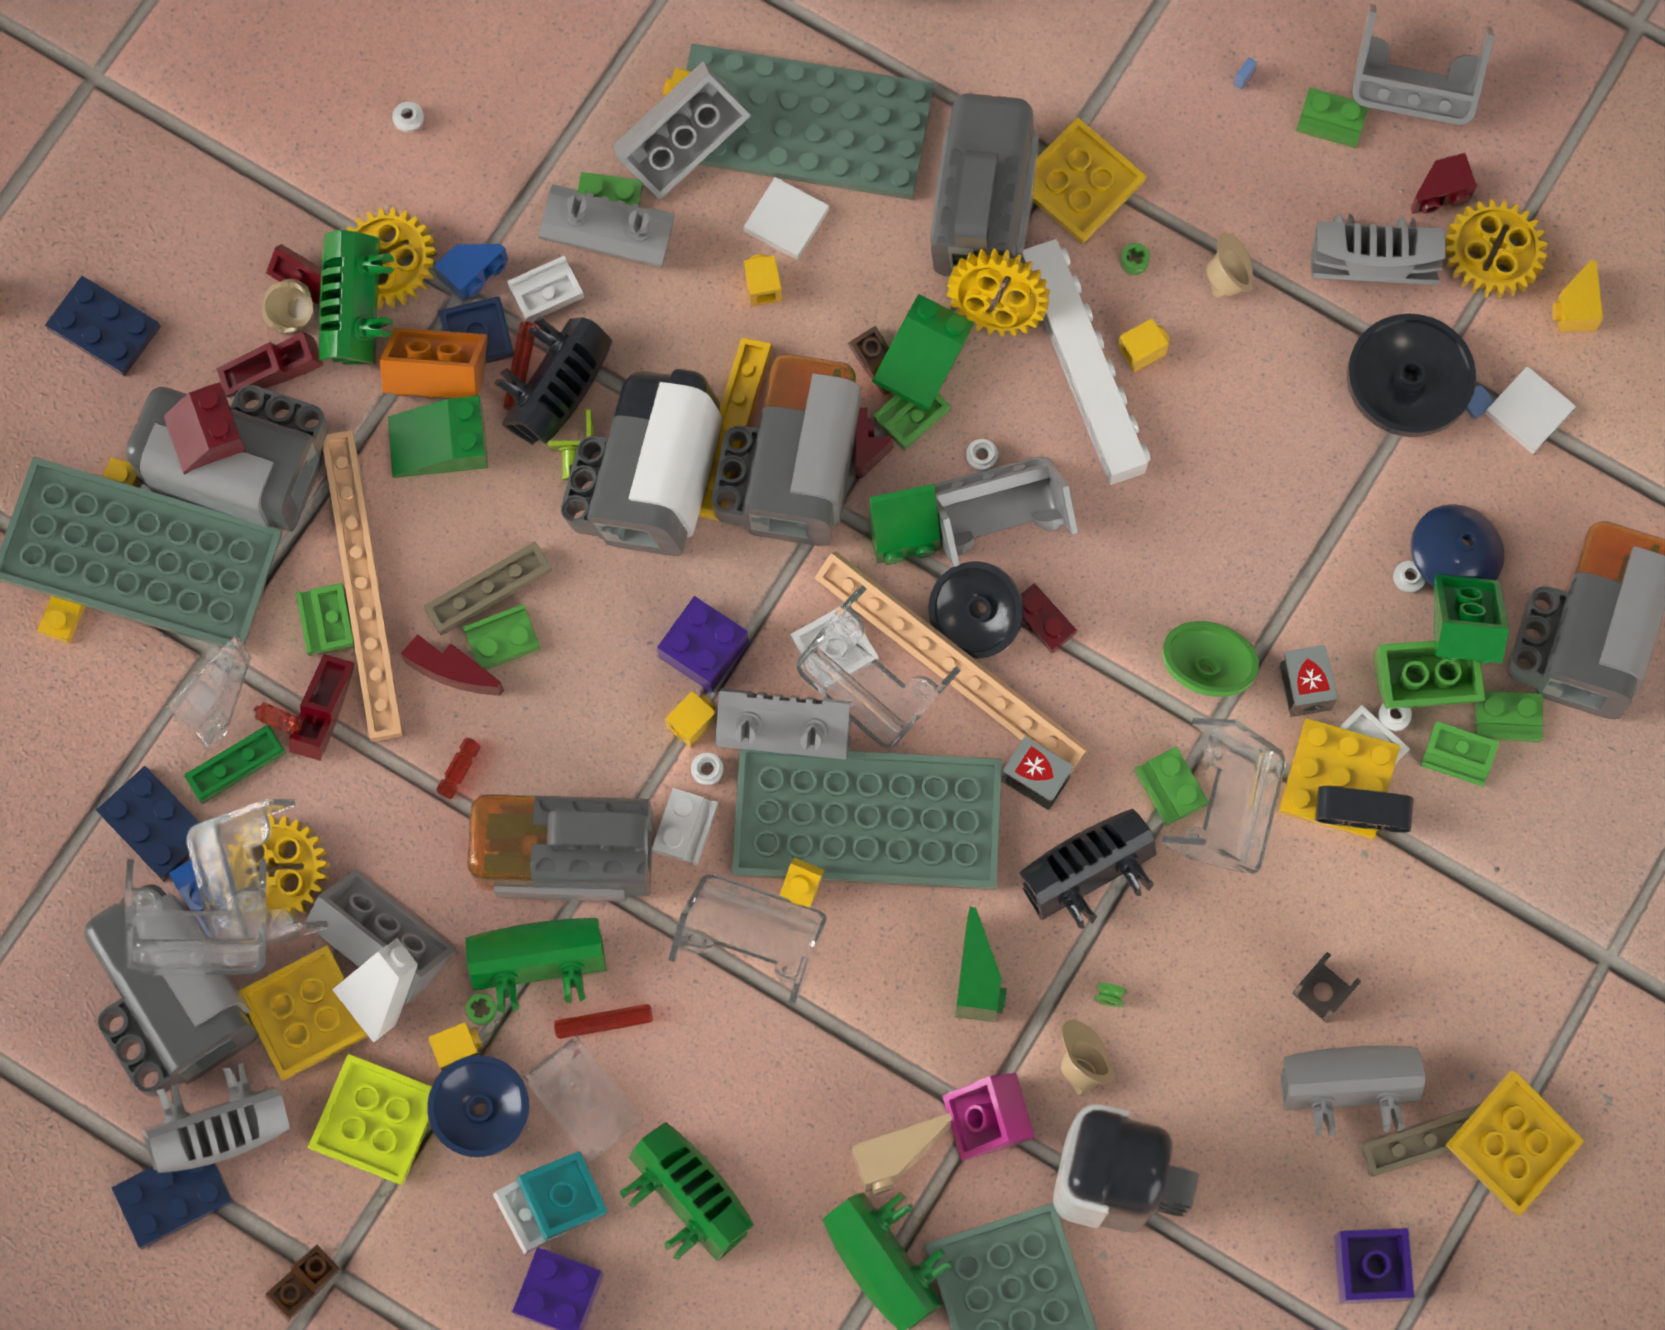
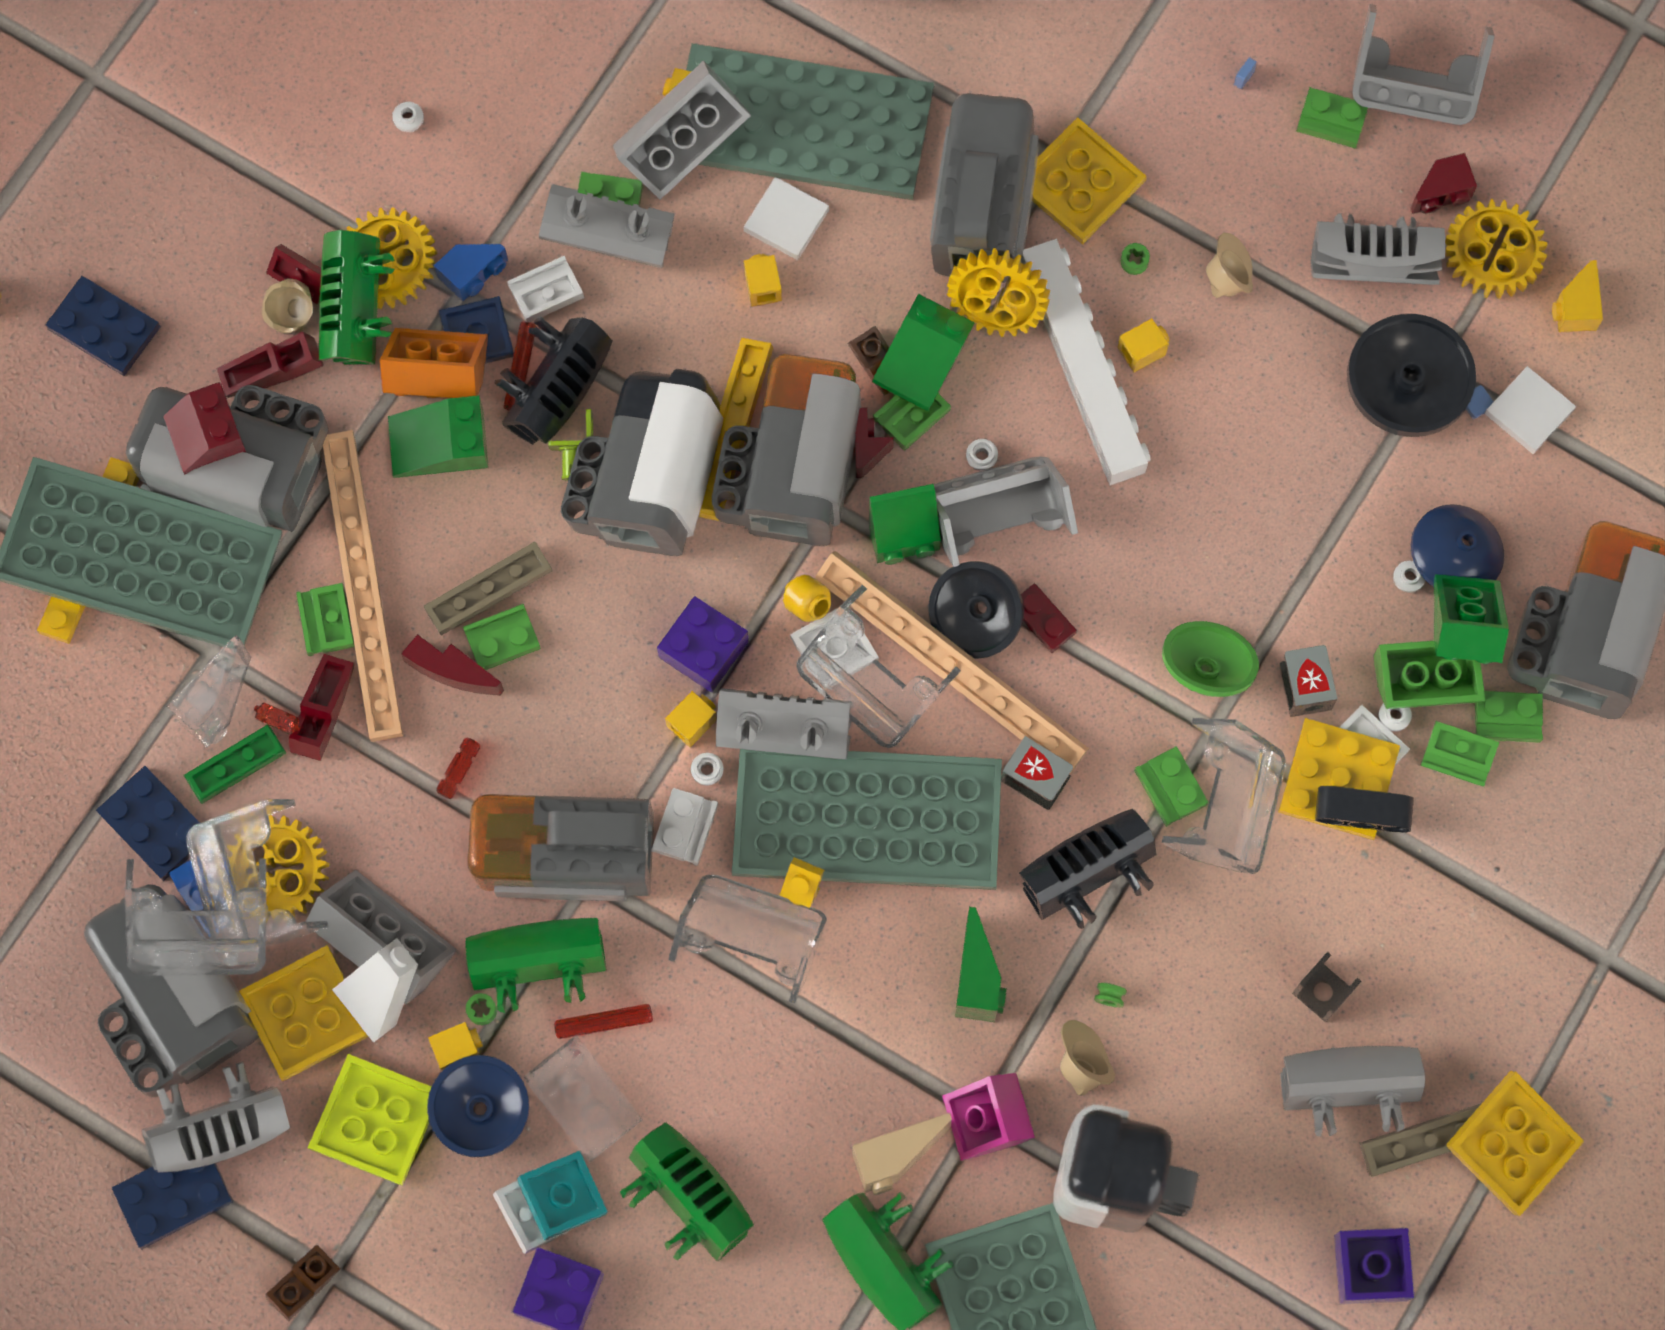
(807, 598): none -> yellow head

